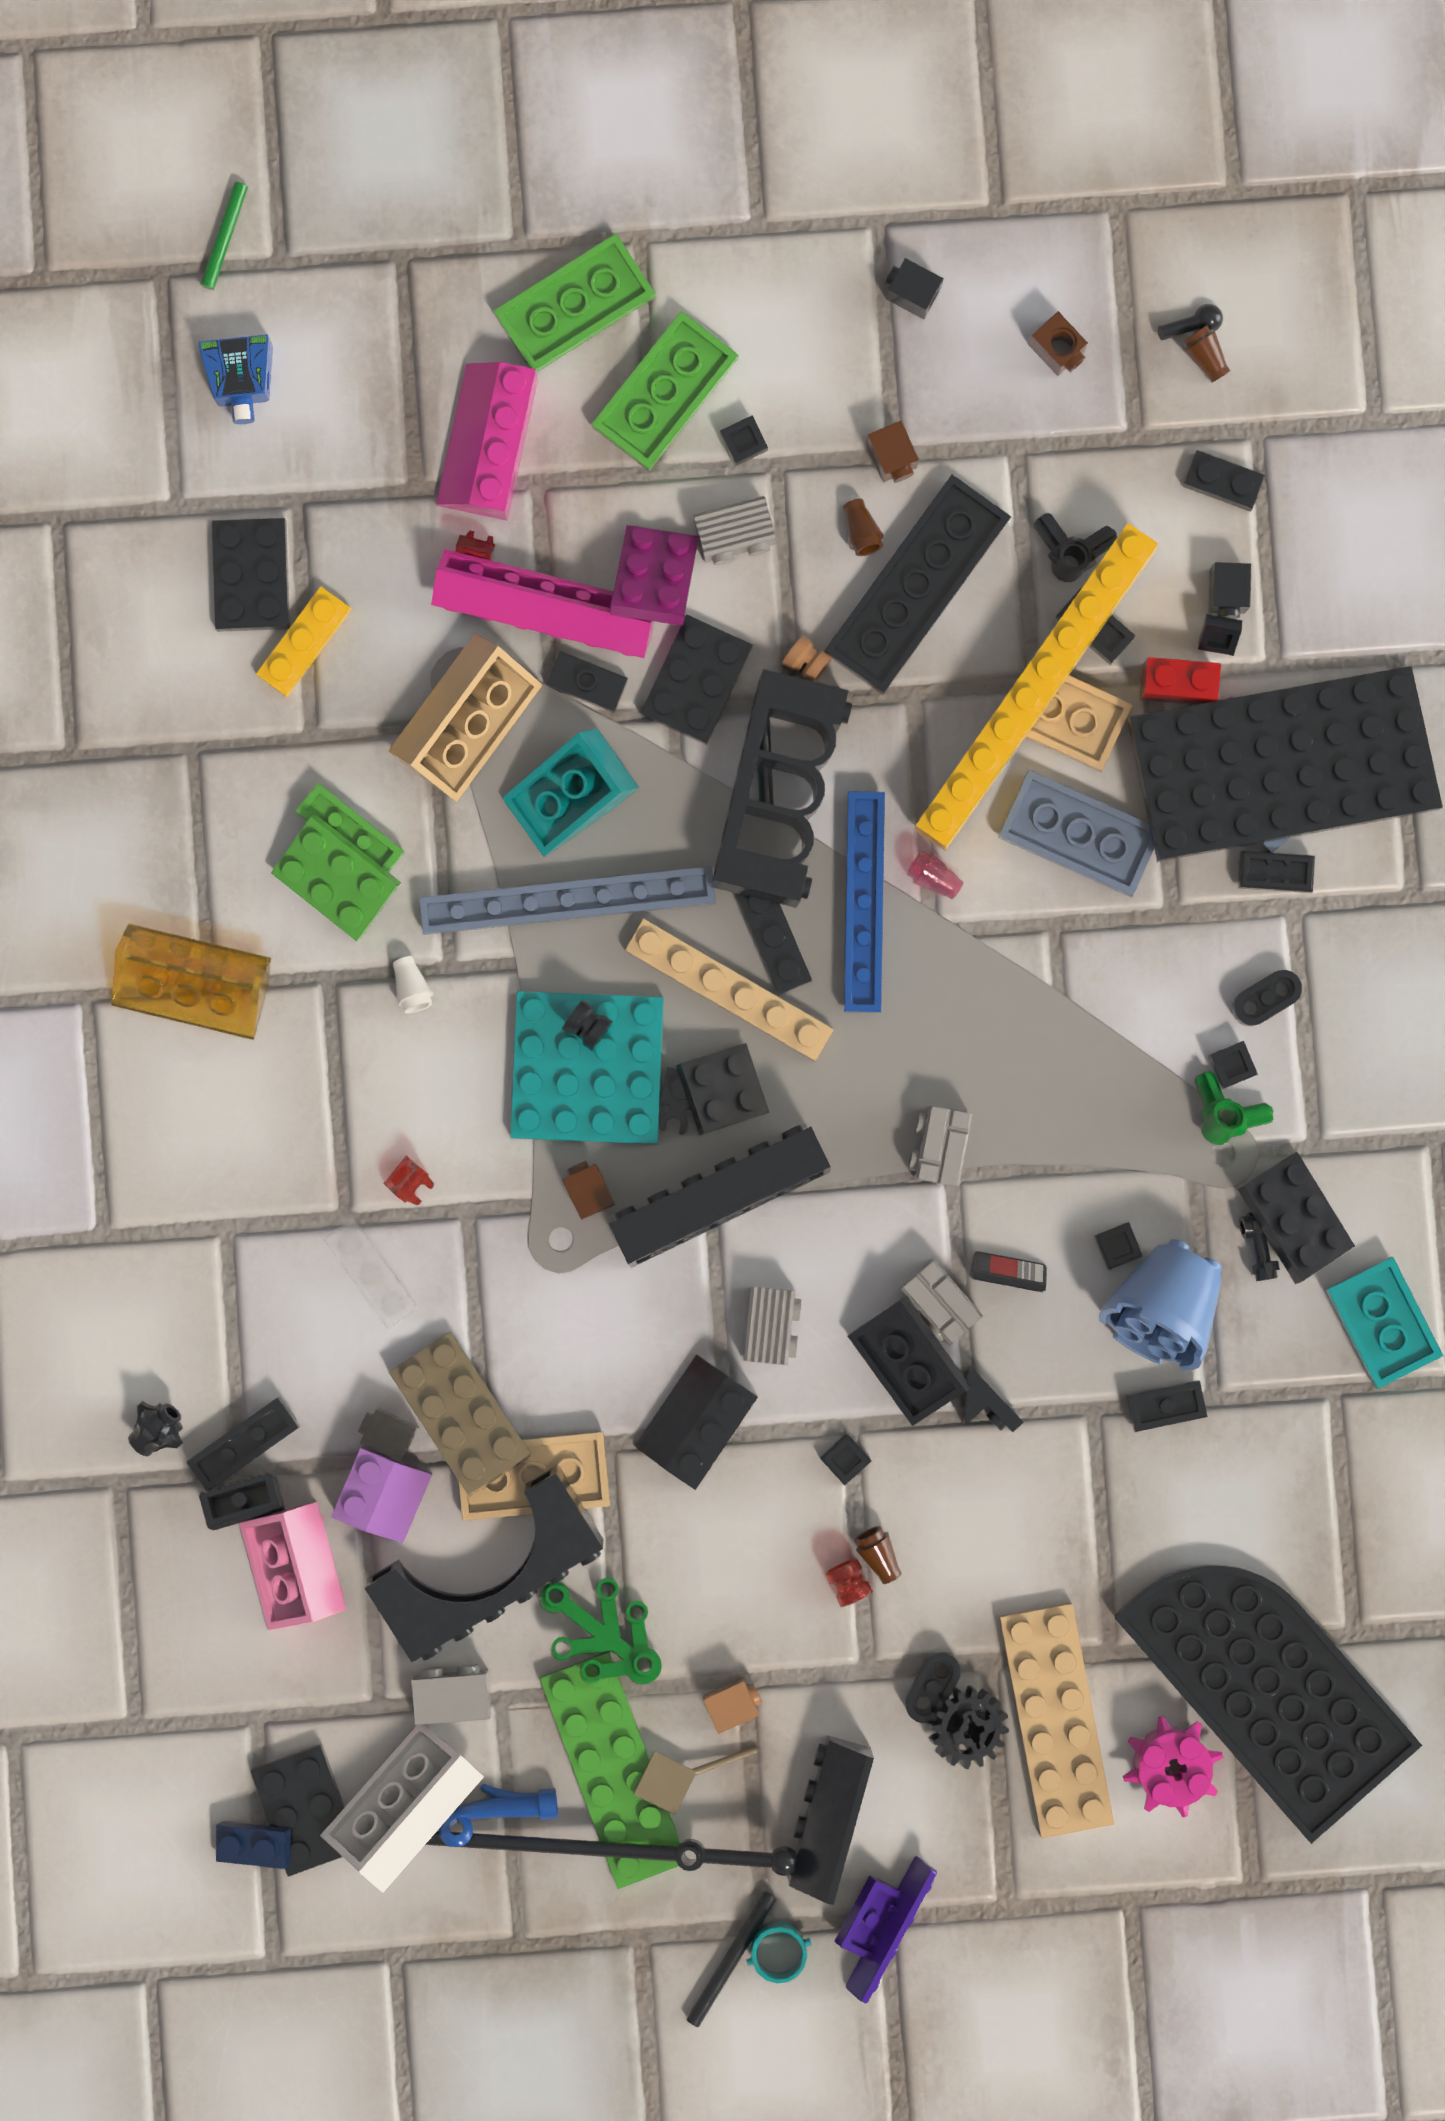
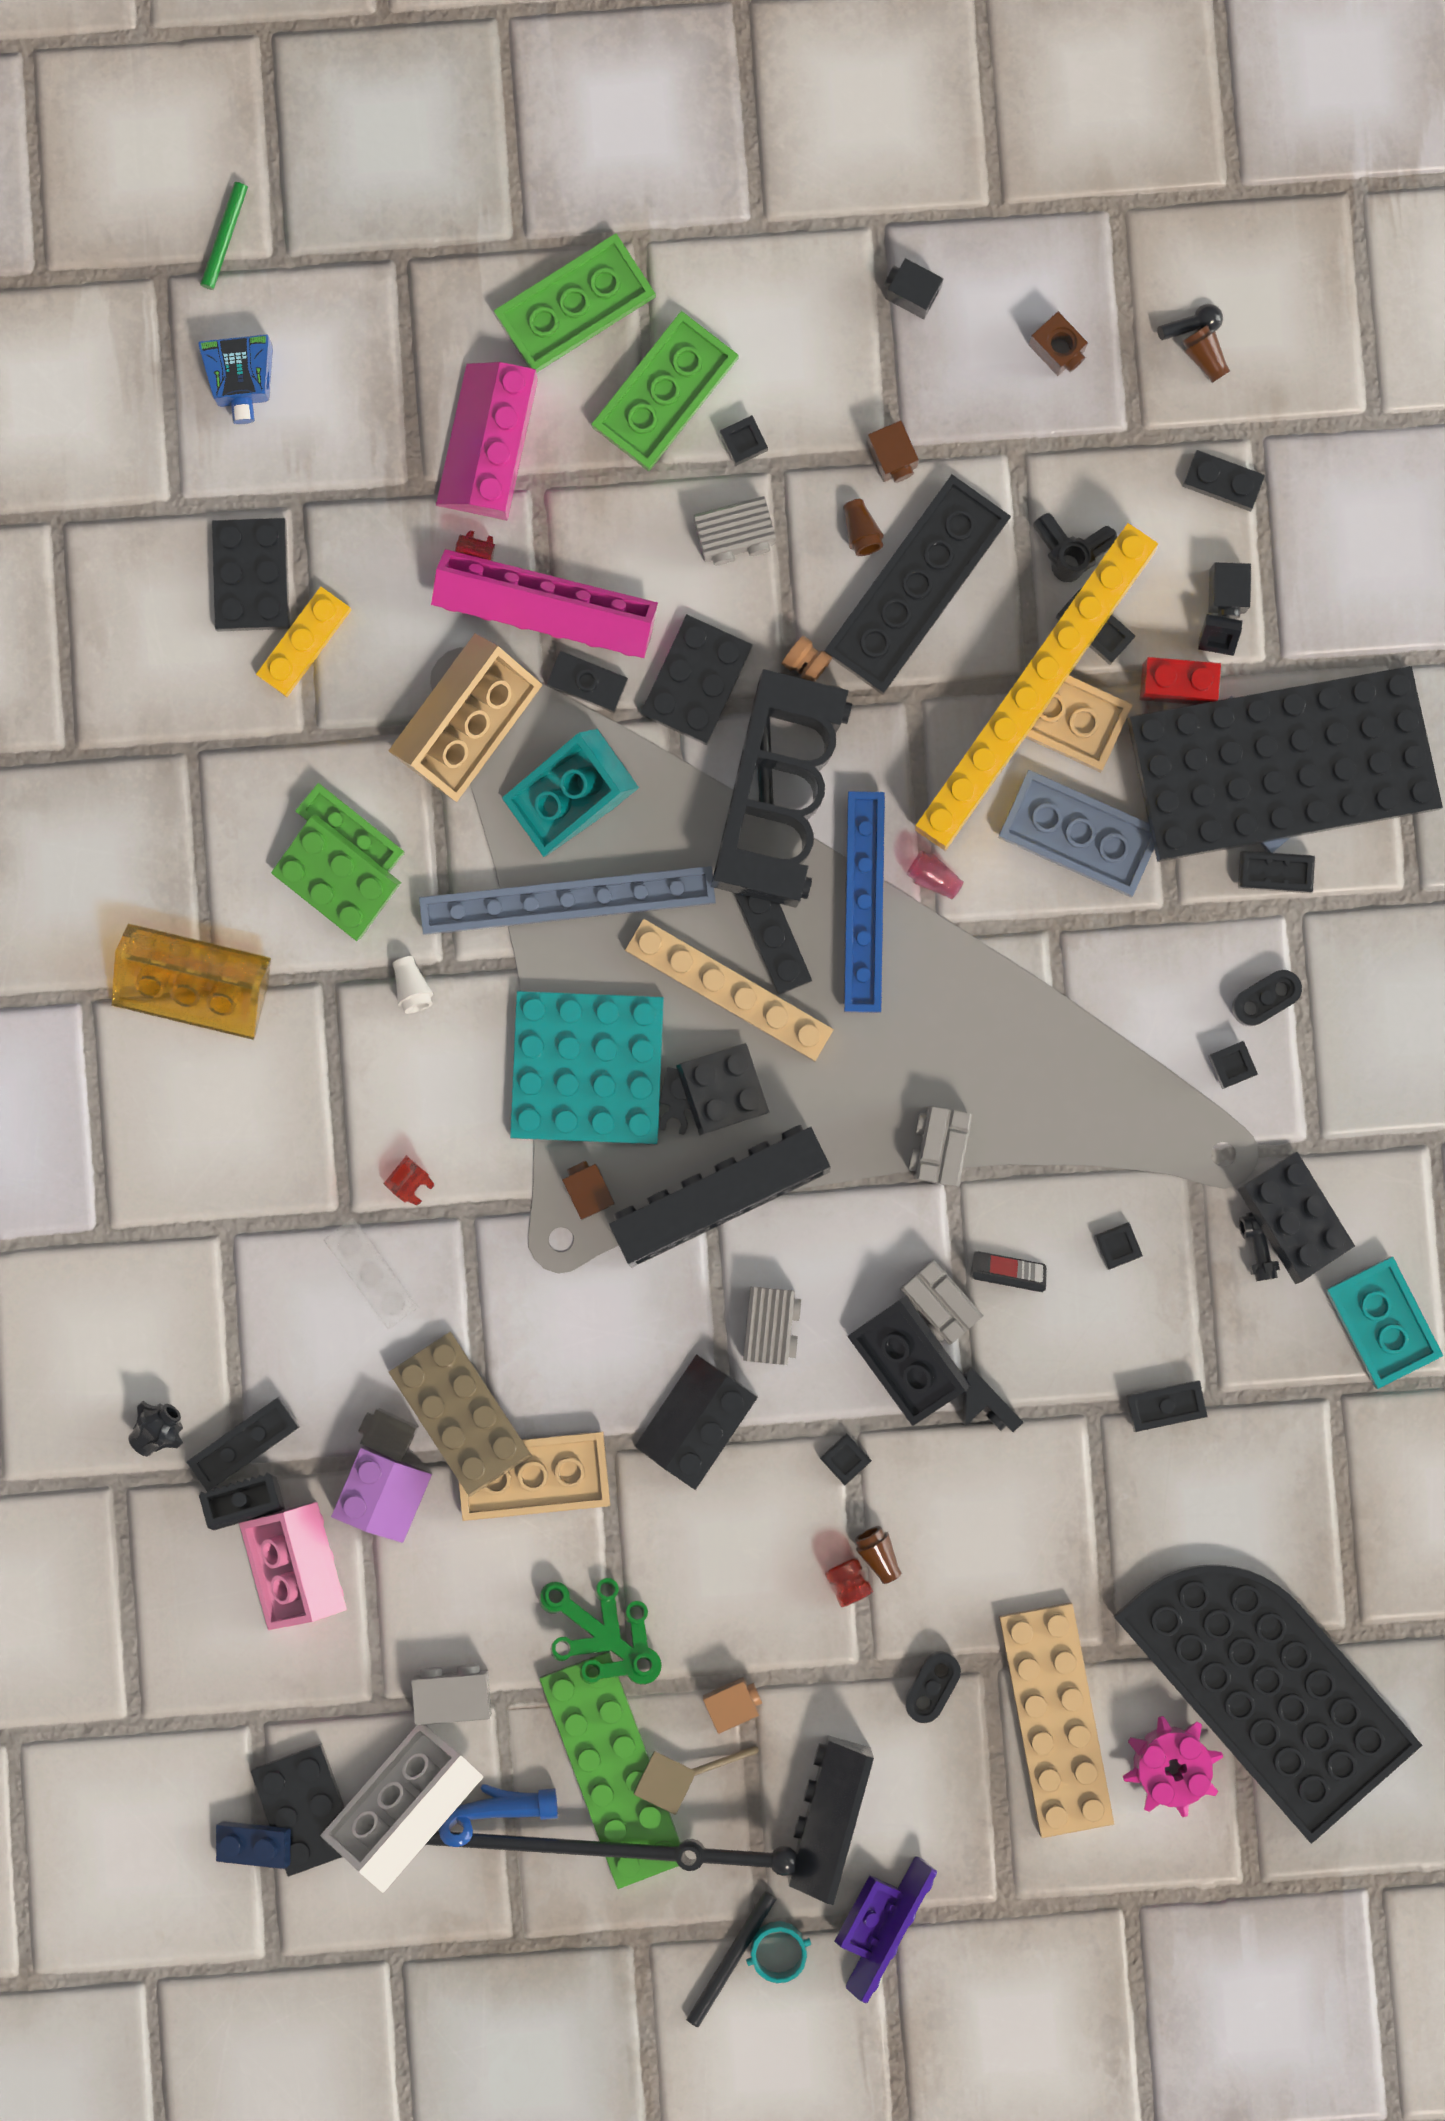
(429, 1617): black arch -> none
(587, 1025): black wheel -> none
(654, 575): magenta plate -> none
(953, 1721): black gear -> none
(1167, 1306): medium blue cone -> none
(1235, 1116): green axle -> none

